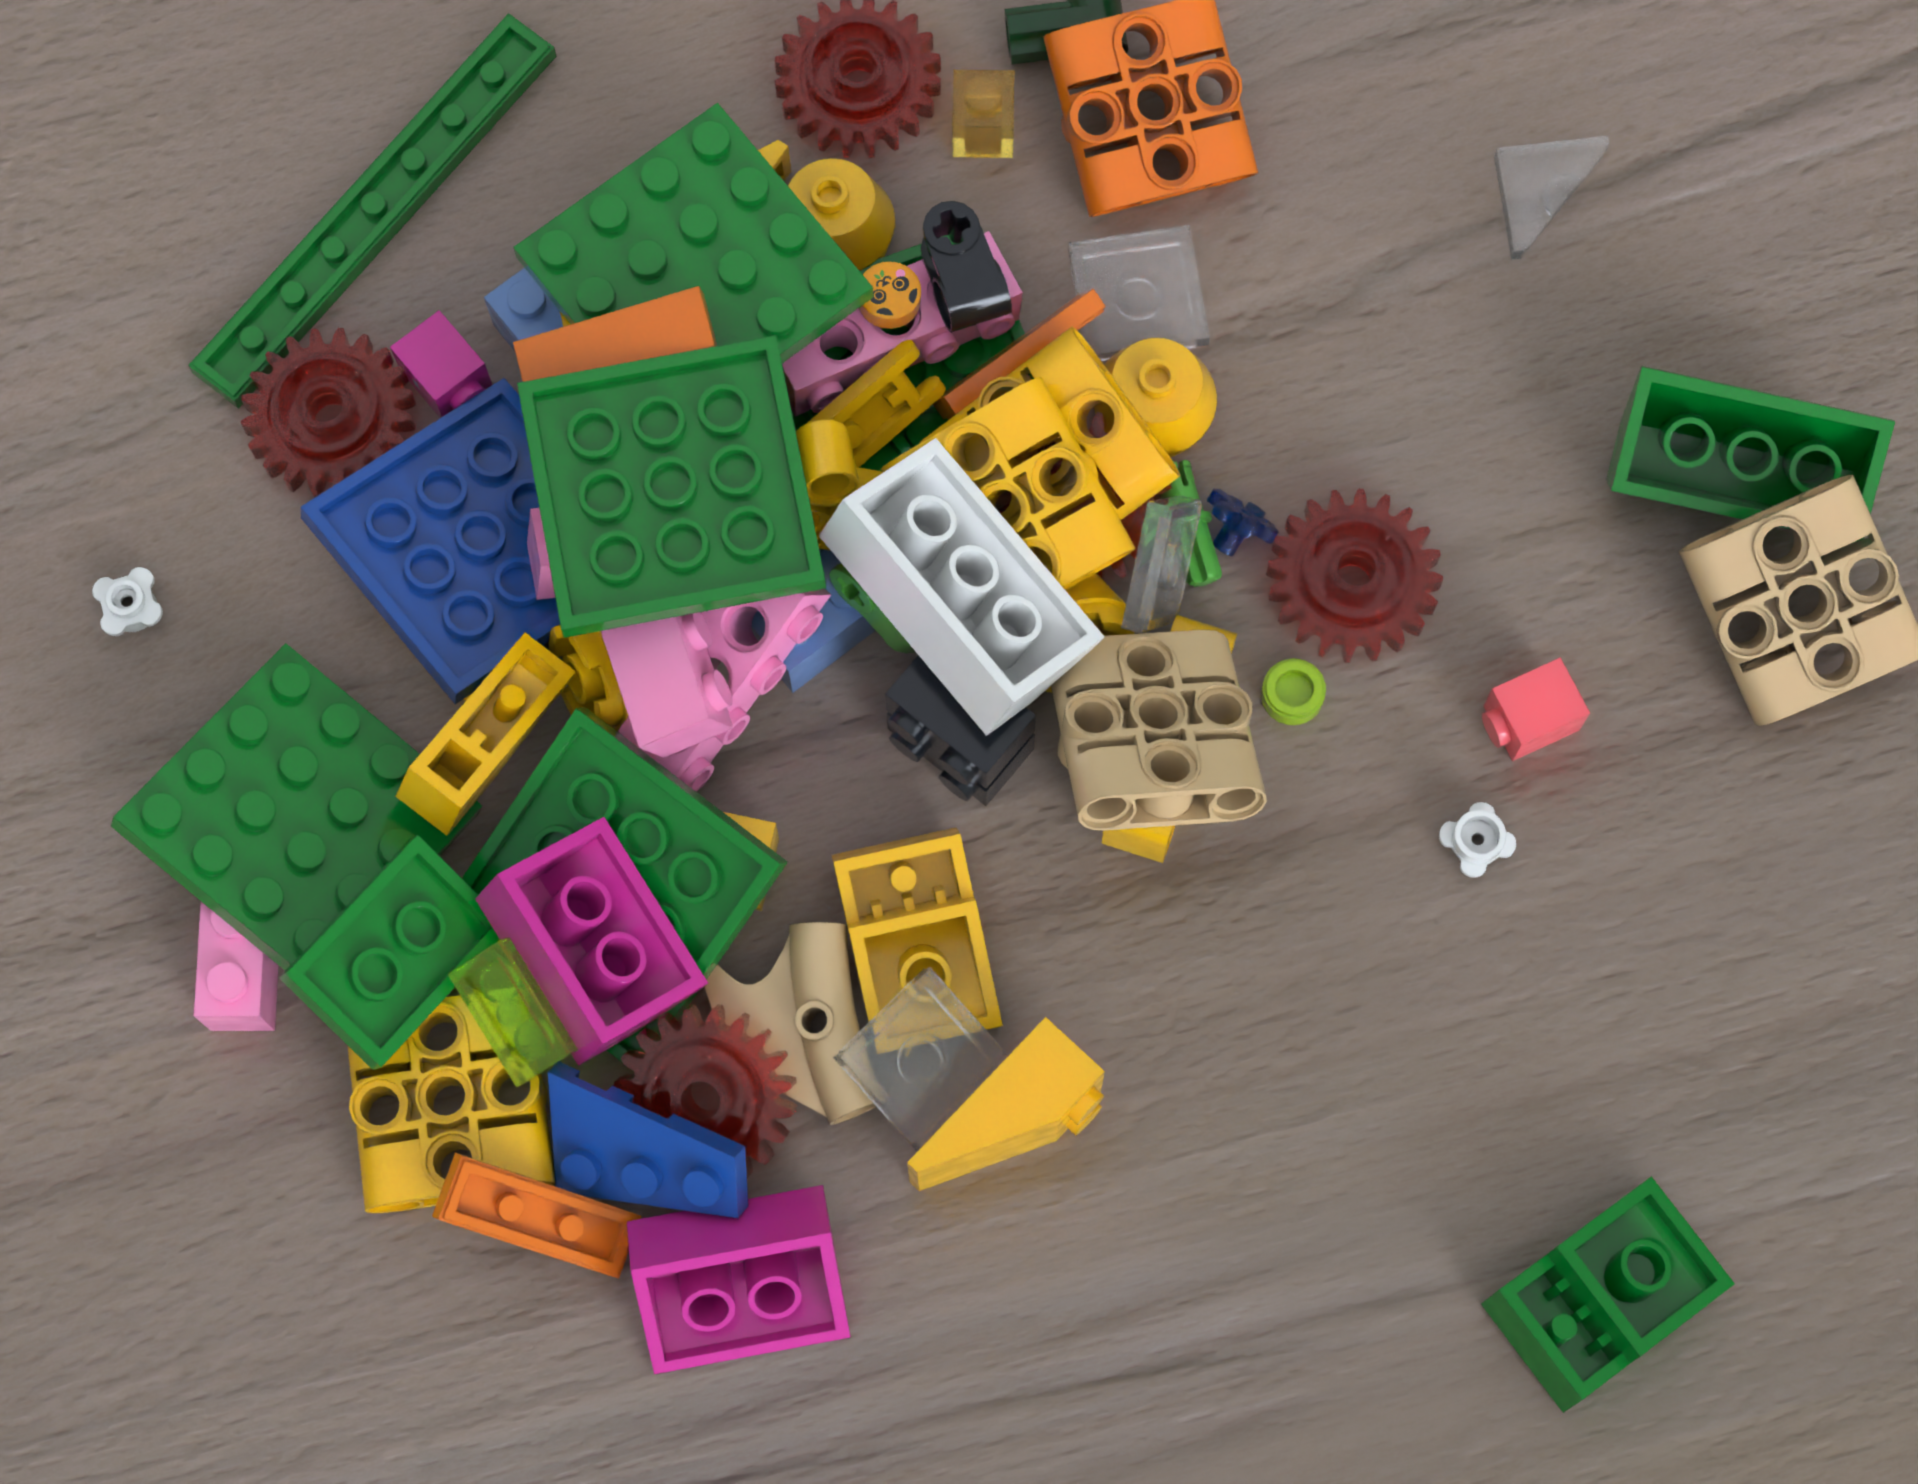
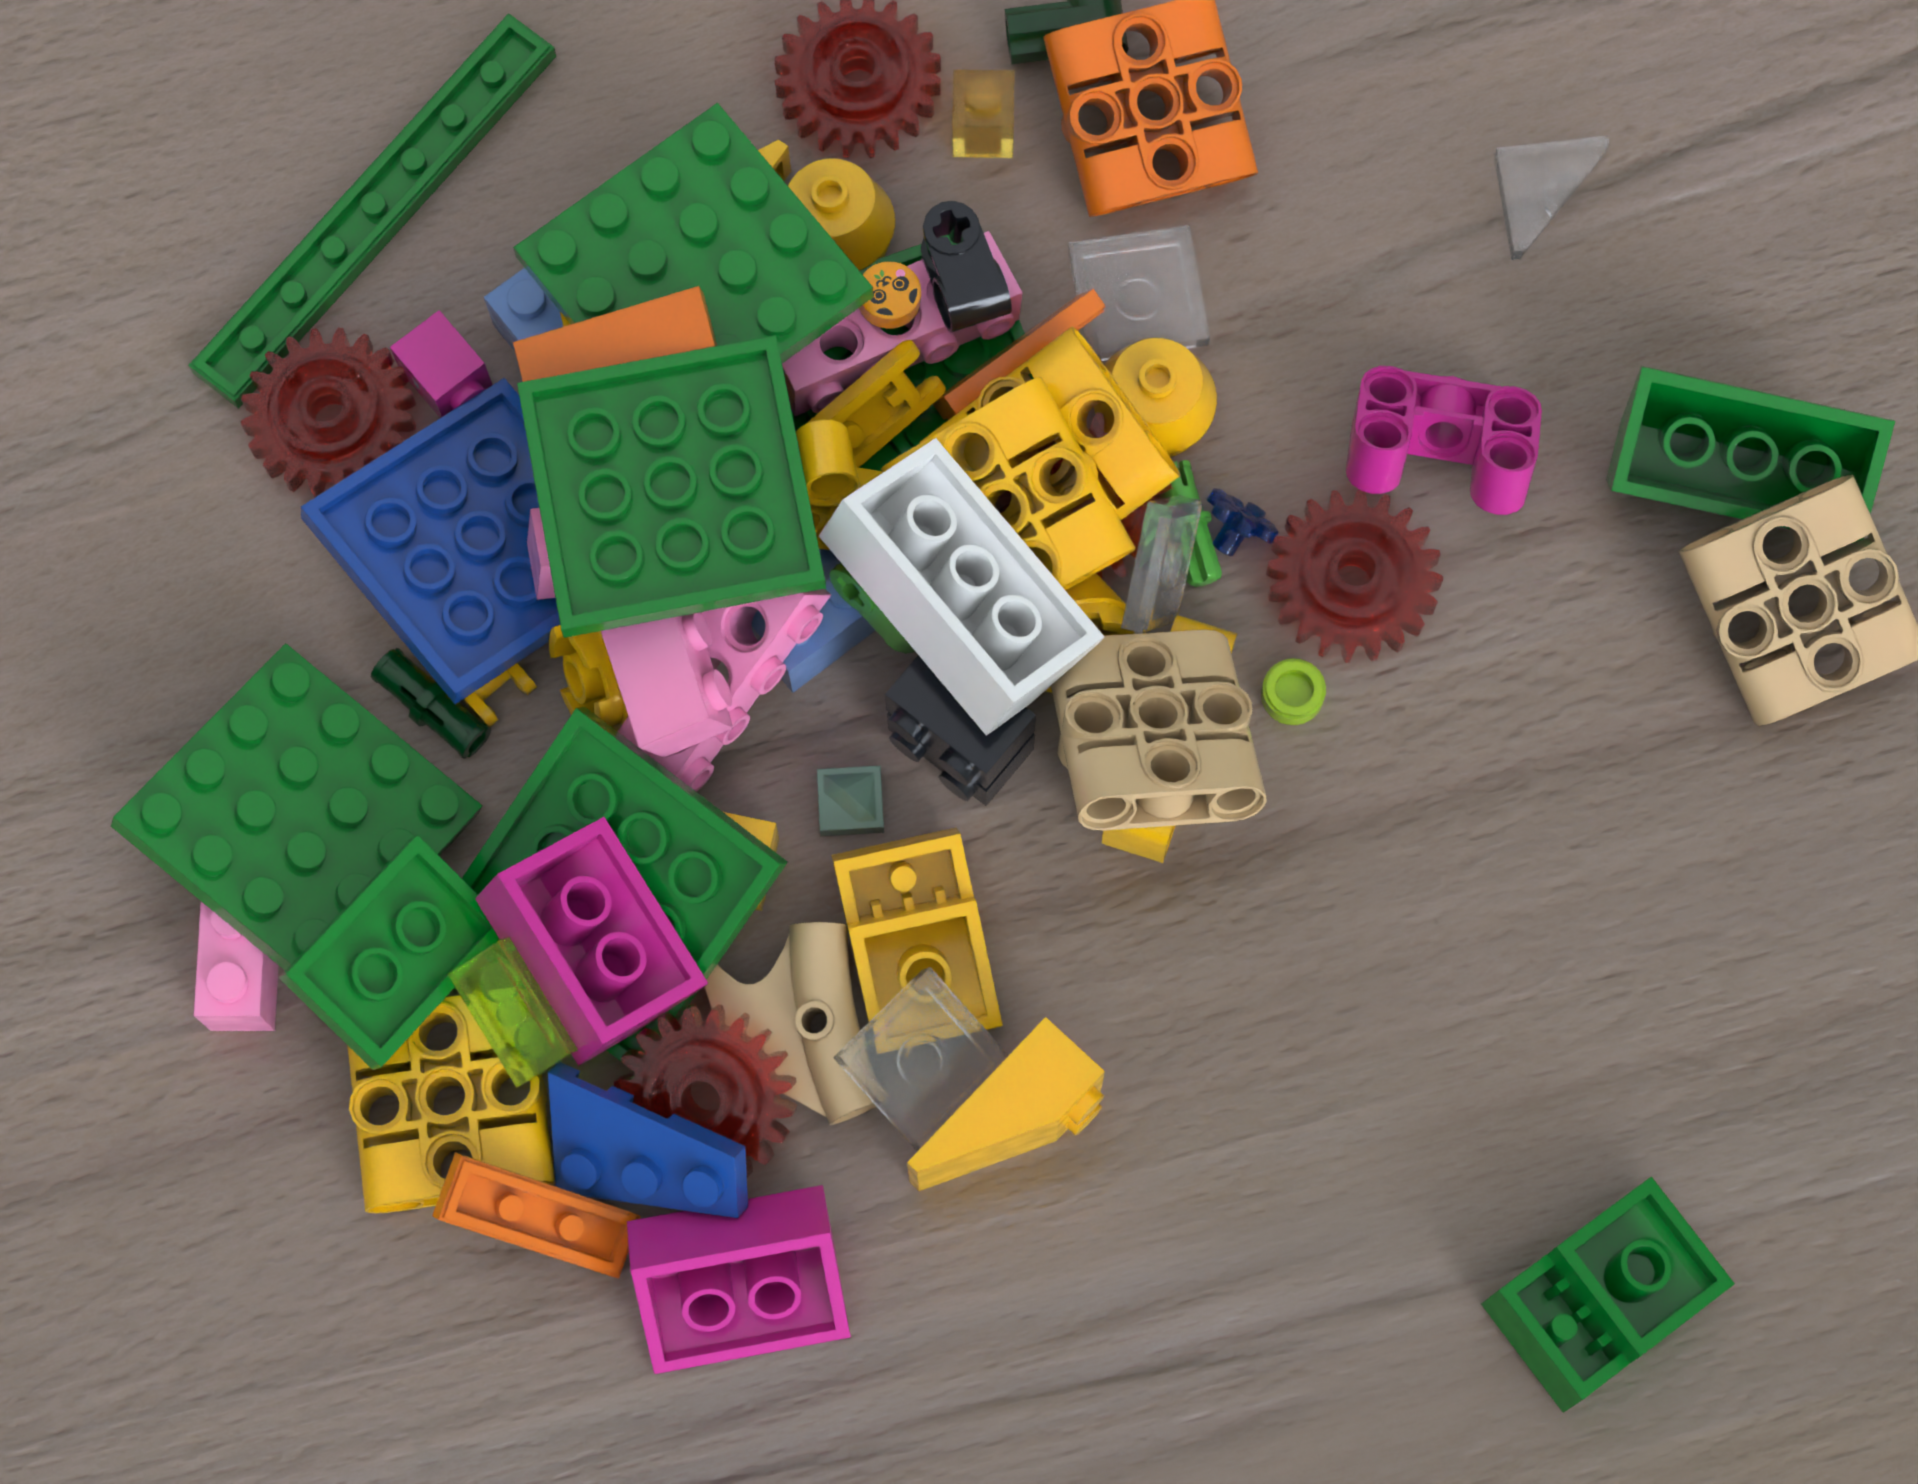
(140, 614): white plate -> none
(429, 703): none -> dark green pin
(484, 734): yellow slope -> none
(850, 800): none -> sand green tile
(1447, 421): none -> dark pink beam
(1480, 821): white plate -> none
(1534, 710): coral brick -> none

